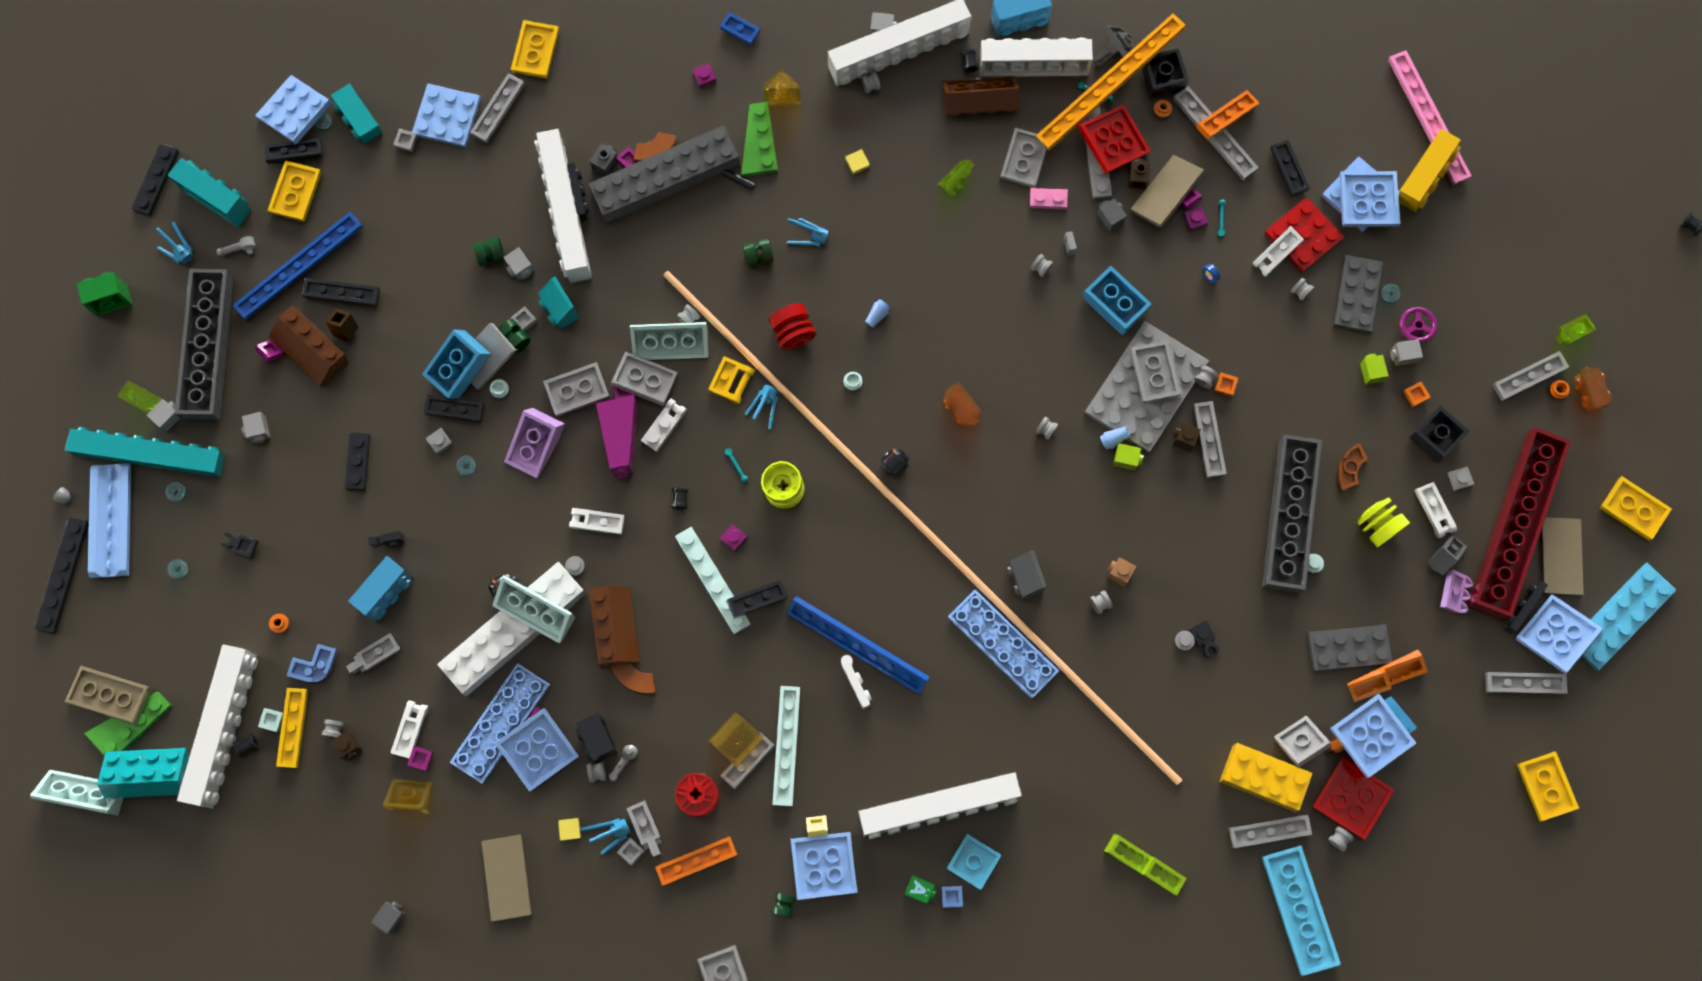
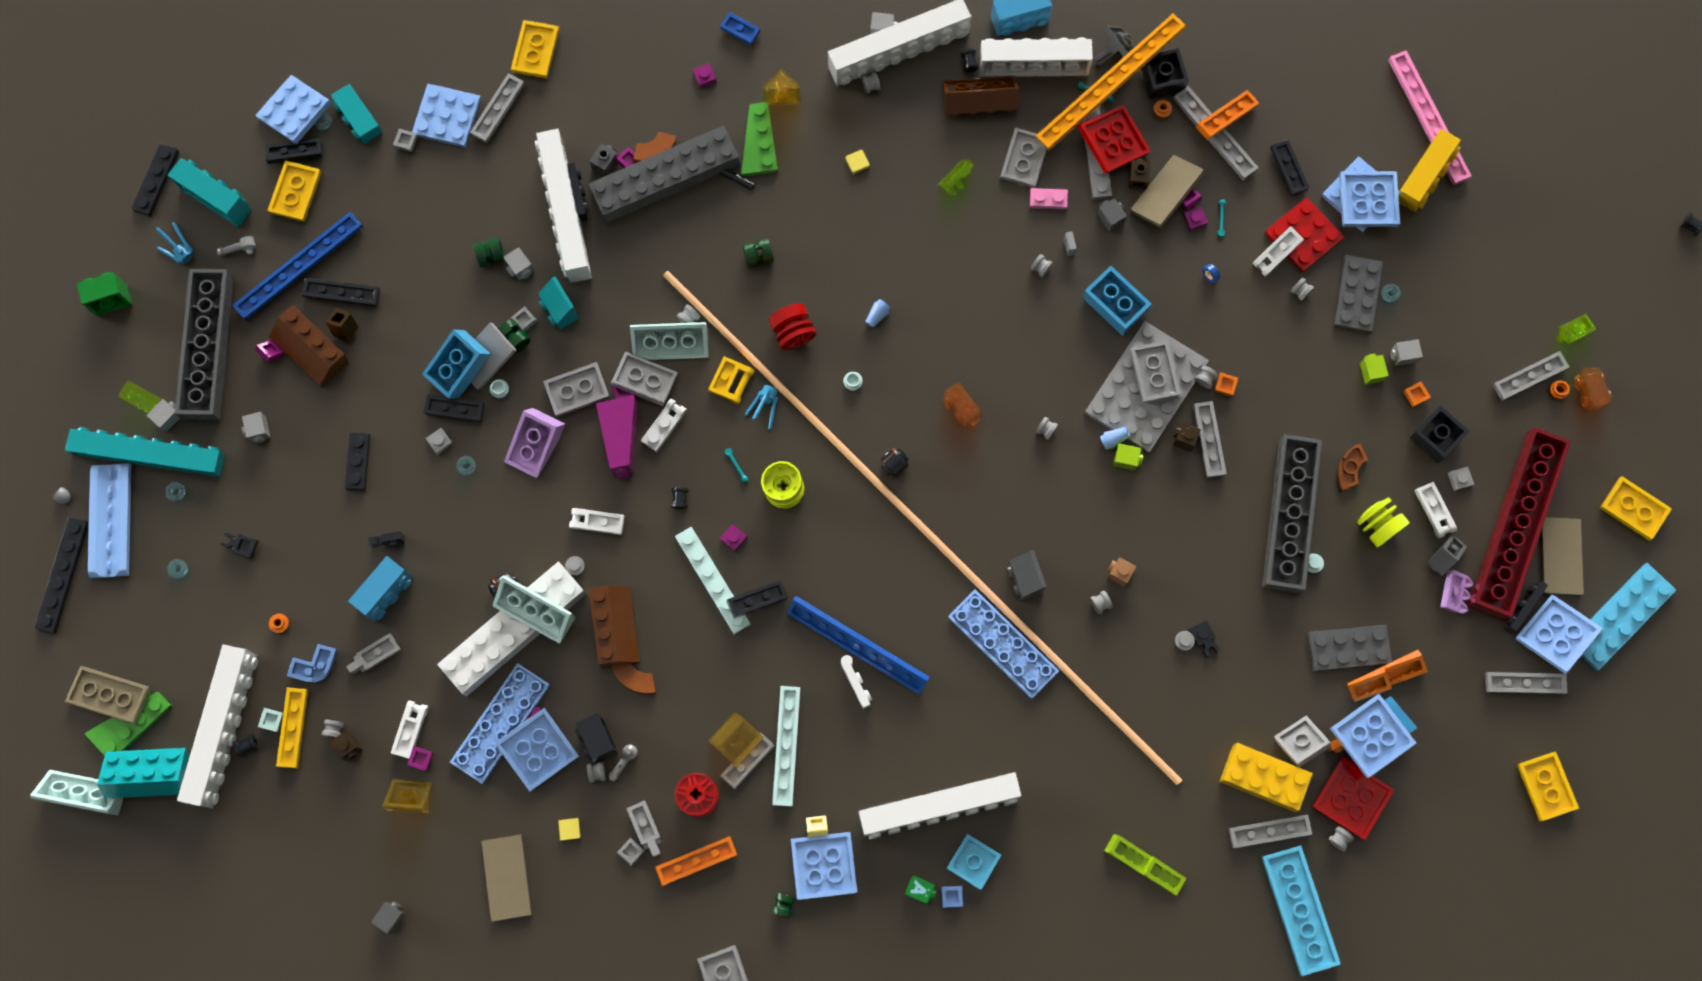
(619, 829): dark azure plant -> none
(819, 234): dark azure plant -> none
(1412, 330): magenta piece -> none

